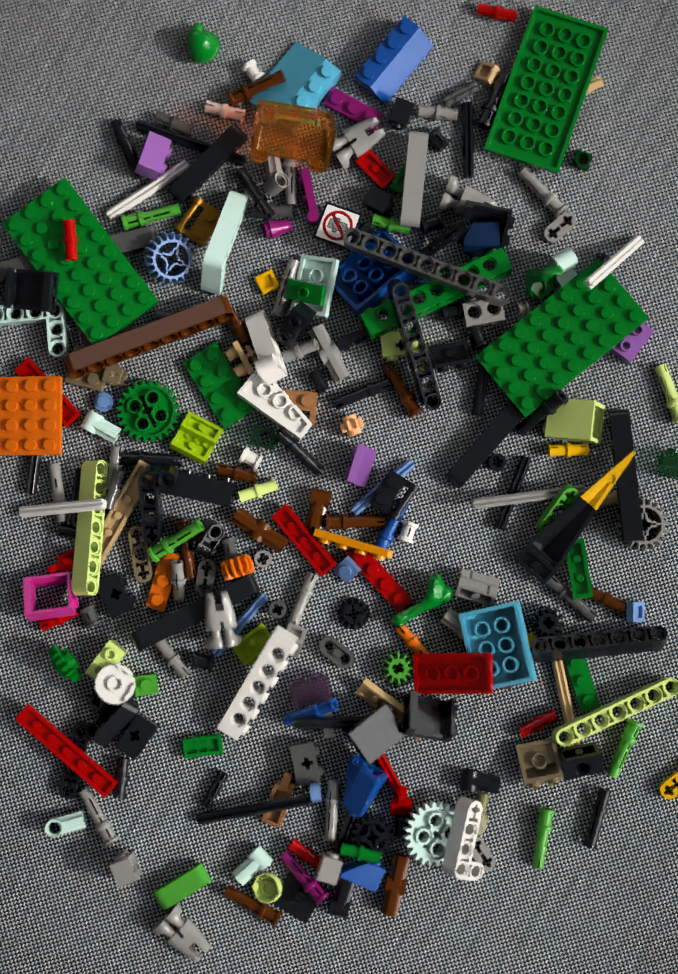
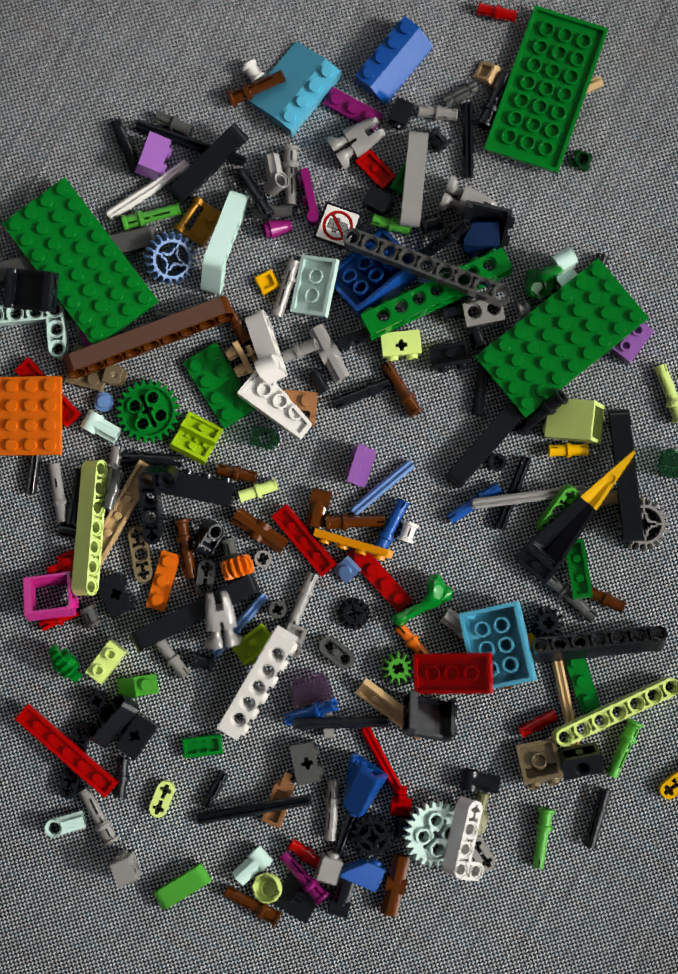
(63, 508): white axle -> none
(70, 240): red pin -> none
(115, 684): white tile -> none
(158, 796): none -> yellowish green beam
(168, 545): bright green pin -> none
(178, 579): light grey pin -> none
(184, 935): light grey piece -> none
(202, 44): green piece -> none
(225, 110): pin -> none
(251, 458): white bush -> none
(292, 445): black pin -> none
(293, 134): clear orange windscreen -> none
(295, 324): black brick -> none
(305, 291): green plate -> none
(315, 792): medium blue beam -> none
(352, 425): light nougat gear -> none
(360, 853): green pin -> none
(375, 732): panel -> none
(388, 492): black plate -> none
(408, 338): black beam -> none
(466, 507): none -> blue pin
(477, 587): light grey brick -> none
(548, 199): light grey pin -> none
(556, 225): light grey beam -> none
(613, 262): white axle -> none
(635, 611): medium blue plate -> none

